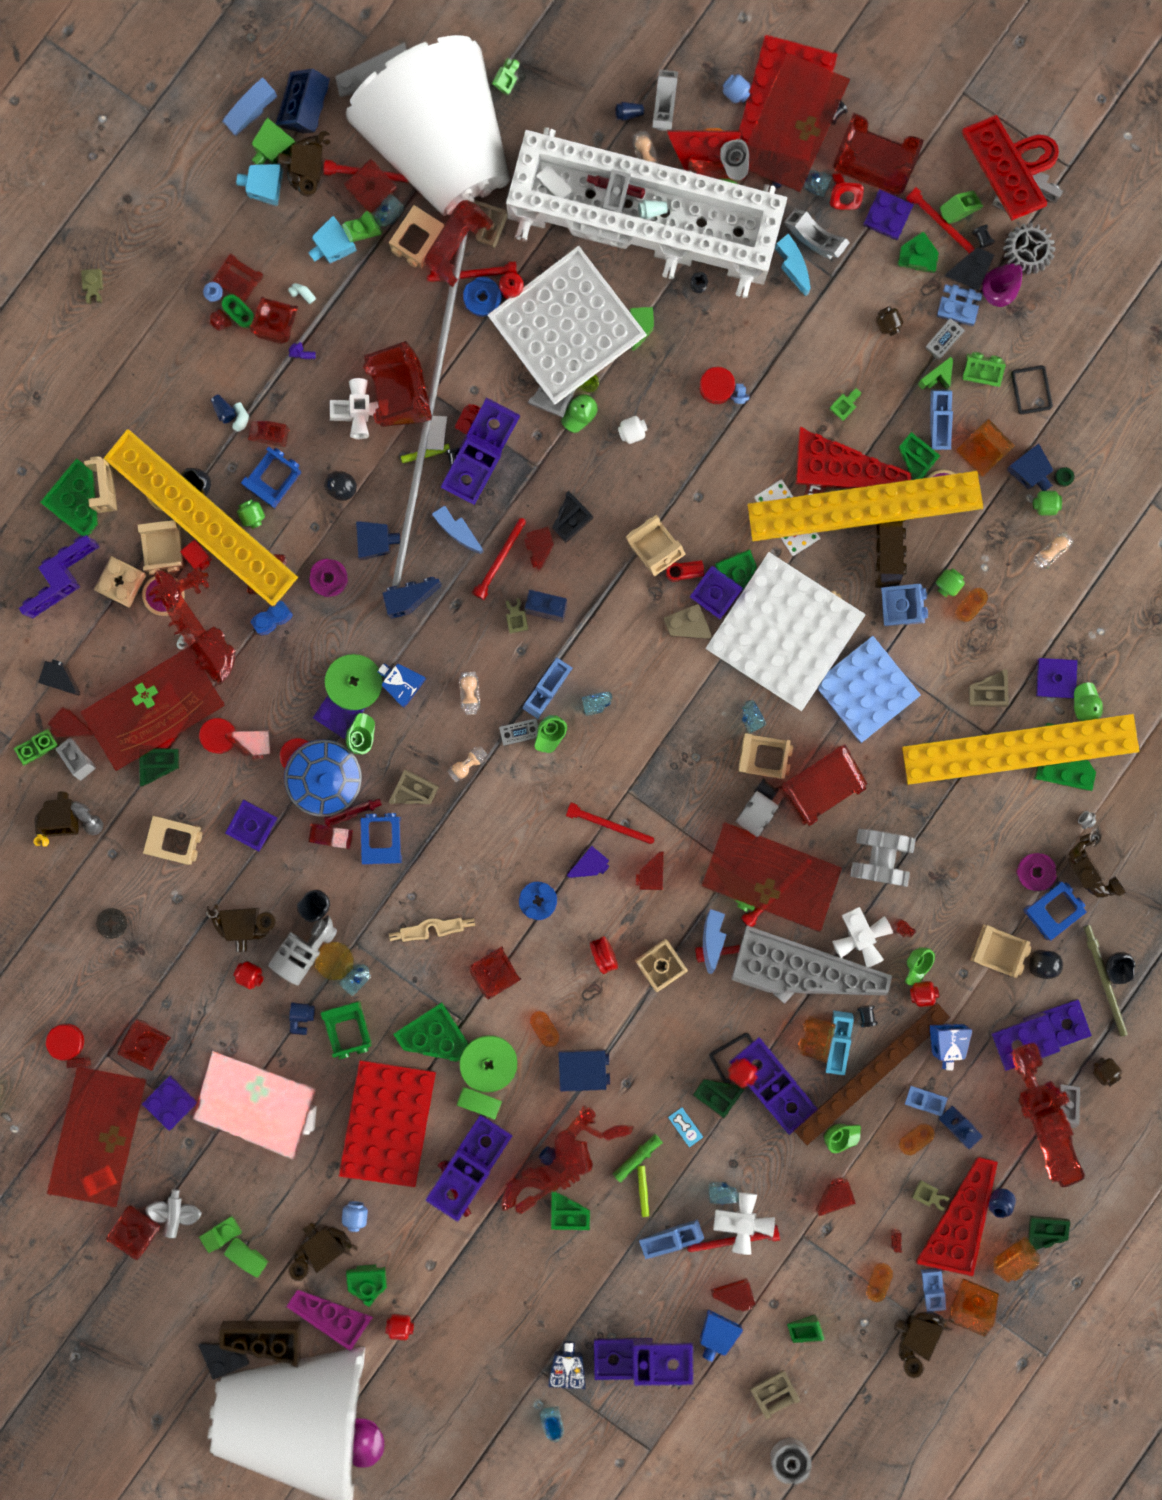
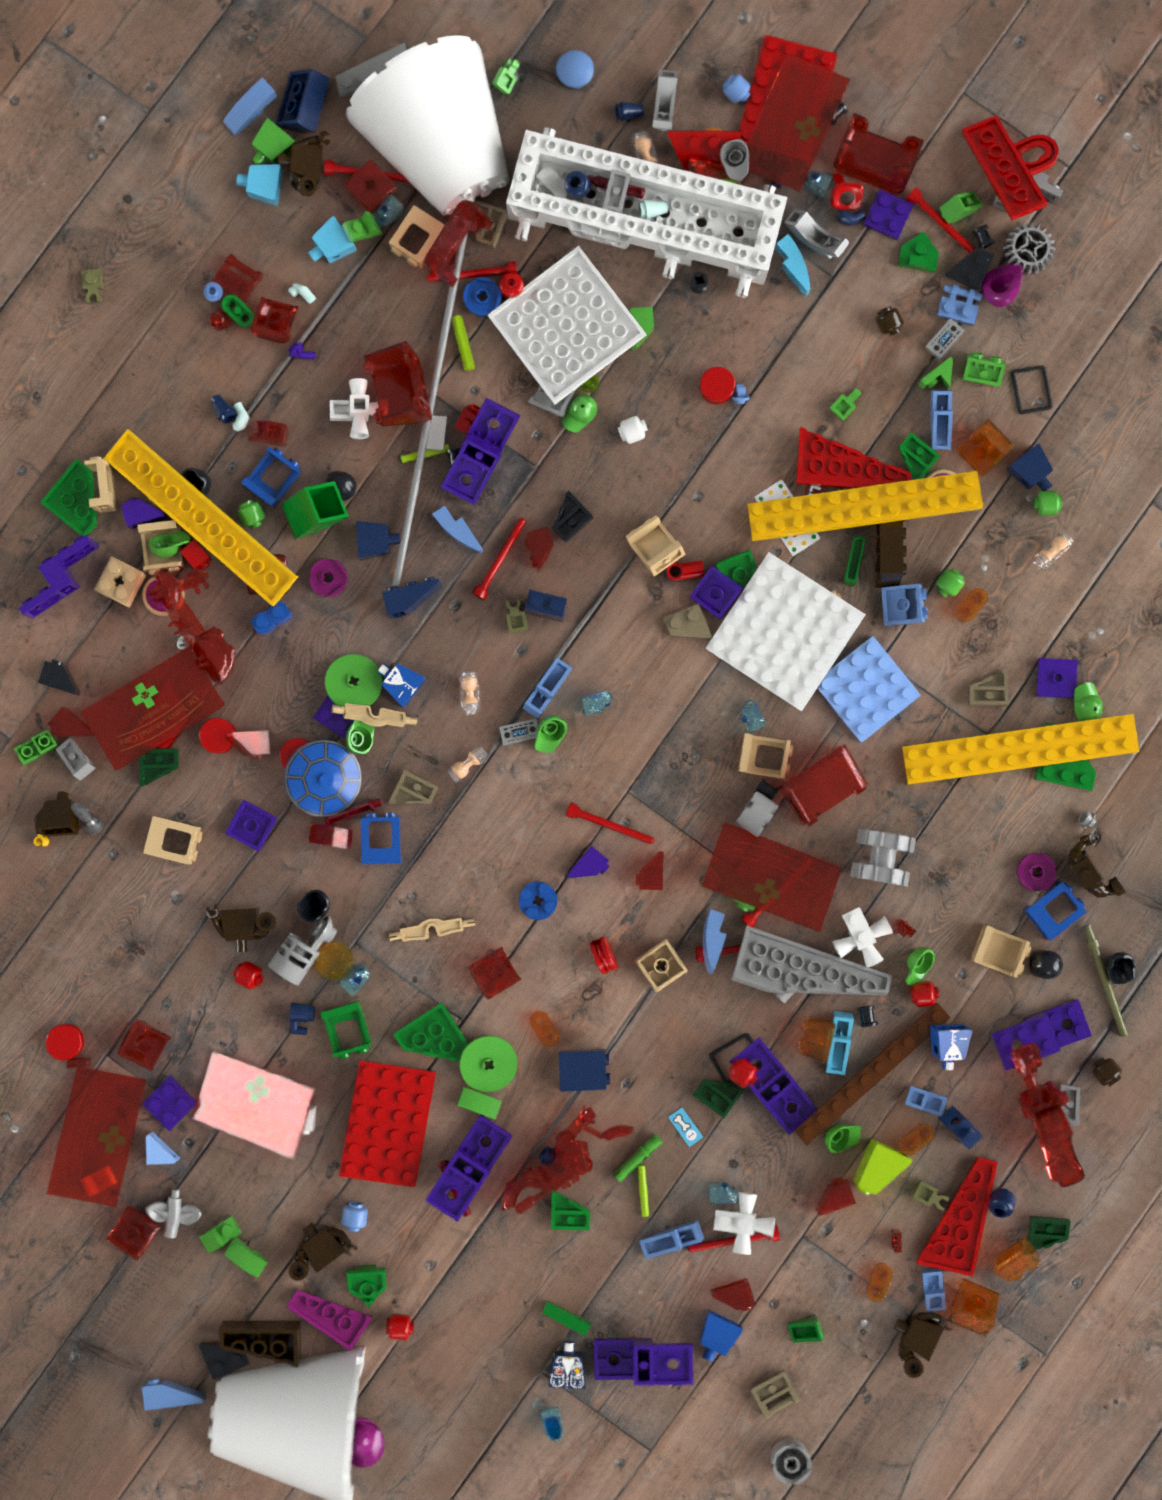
(117, 916): clear smoke gear -> none
(139, 512): none -> dark purple slope
(158, 1152): none -> light blue slope
(167, 544): none -> bright green cap
(167, 1394): none -> medium blue slope
(314, 509): none -> green slope
(364, 714): none -> tan piece
(463, 343): none -> lime axle
(566, 1318): none -> green piece
(574, 69): none -> medium blue dish
(576, 179): none -> dark blue head
(850, 219): none -> dark blue arm
(854, 561): none -> green piece
(879, 1167): none -> lime slope
(1064, 477): dark green tile -> none

